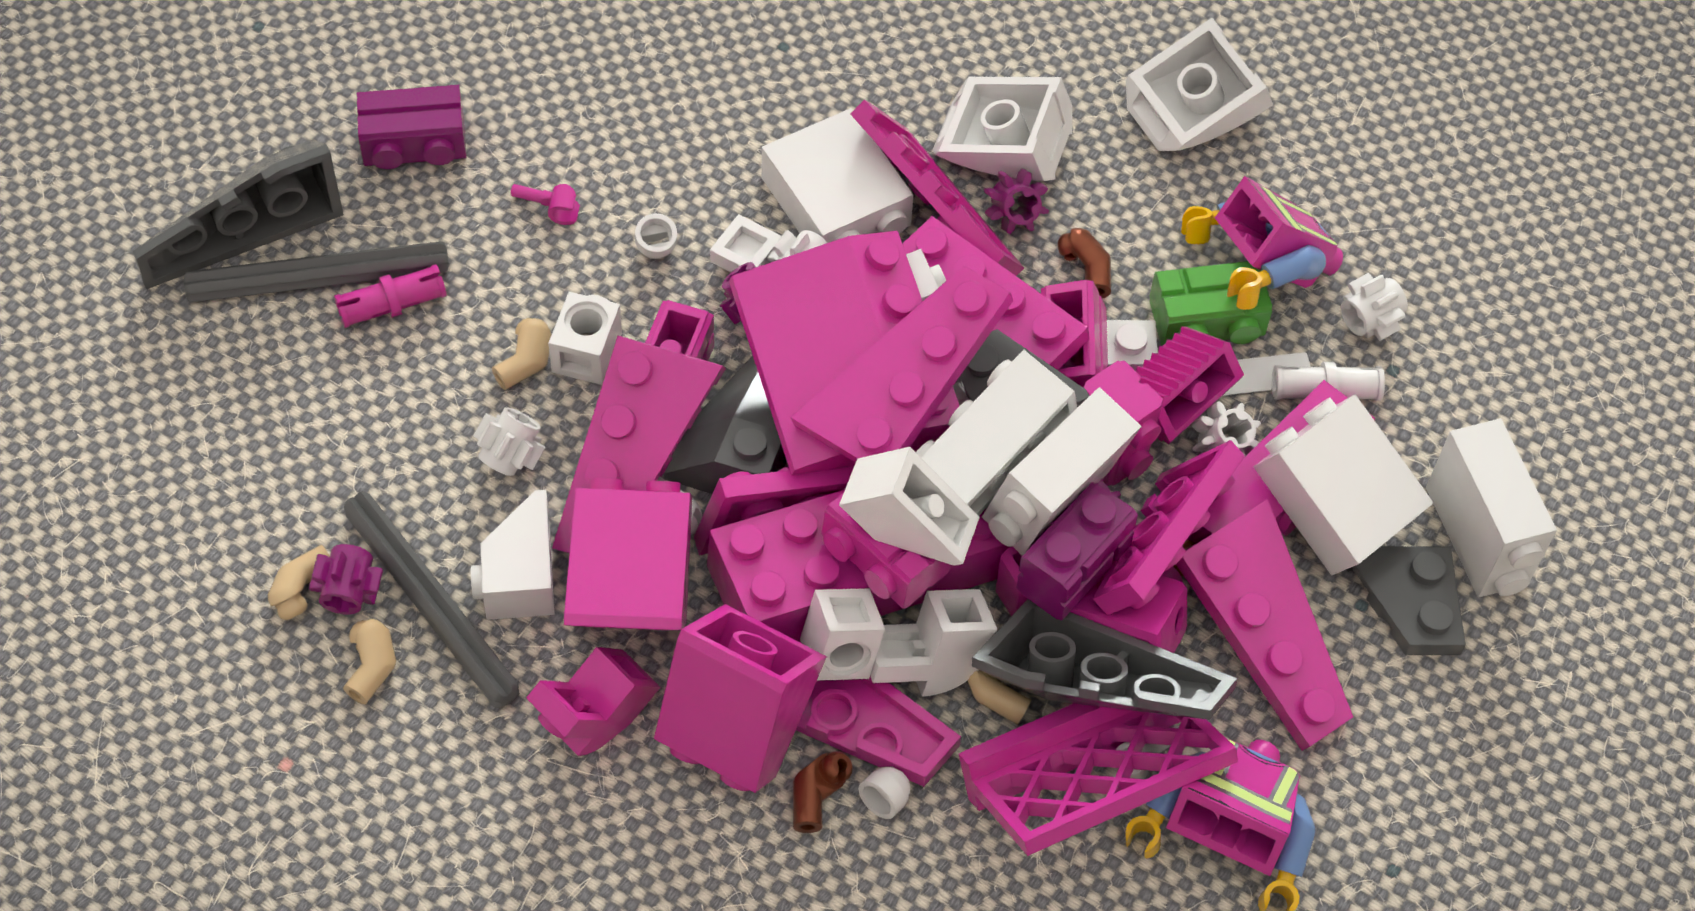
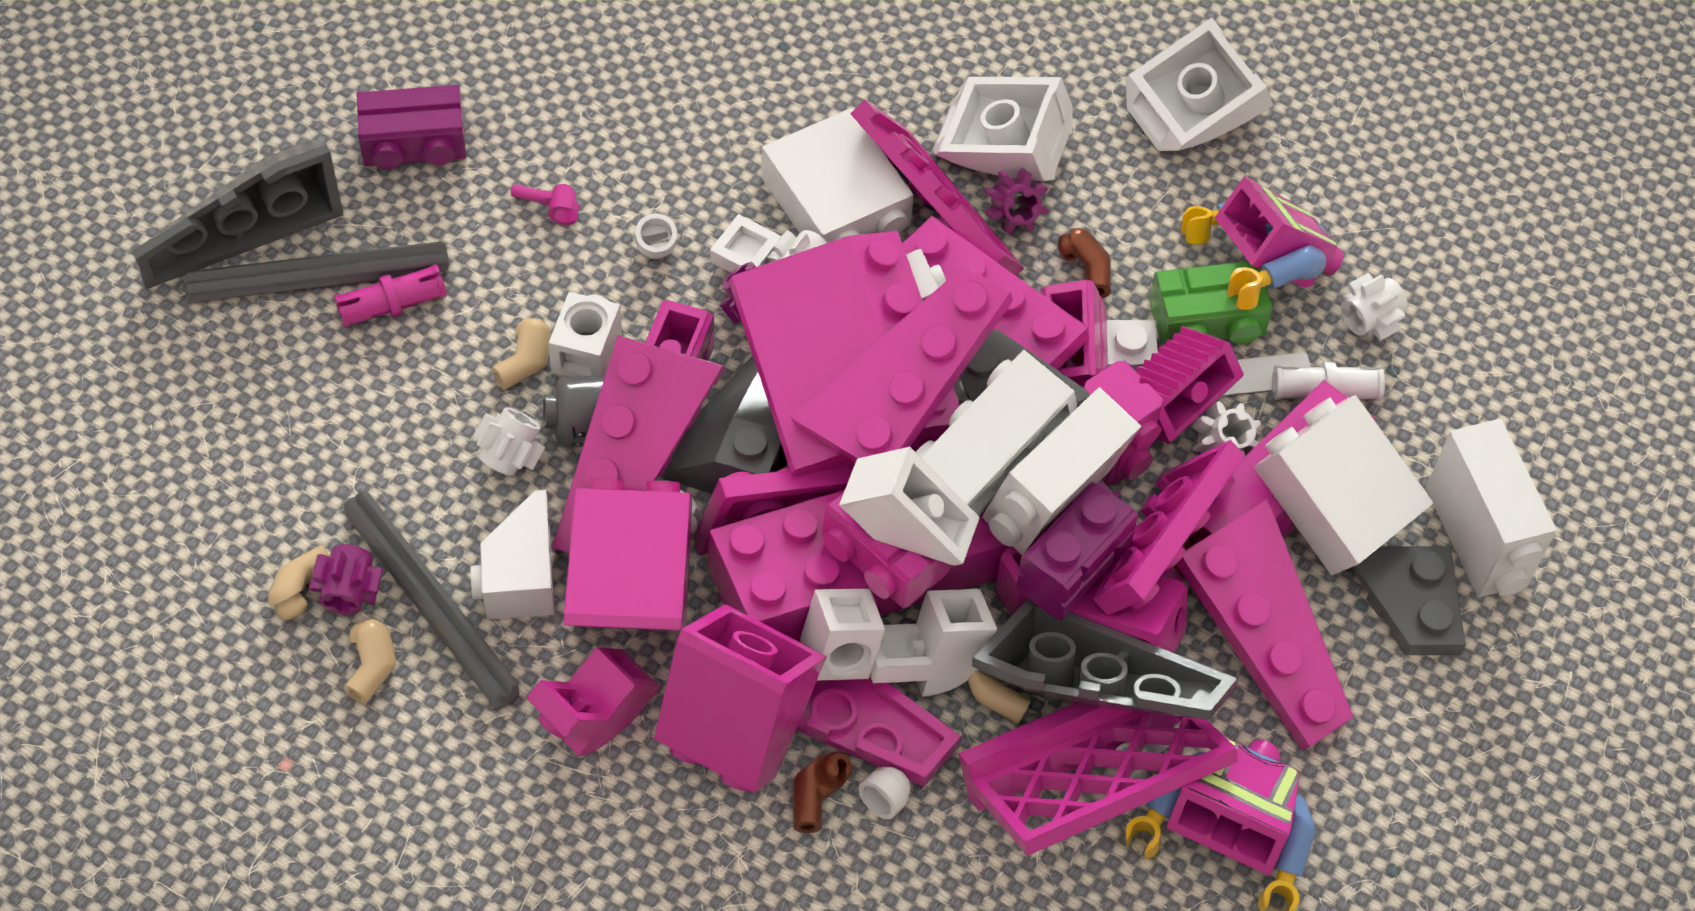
(572, 408): none -> dark grey head

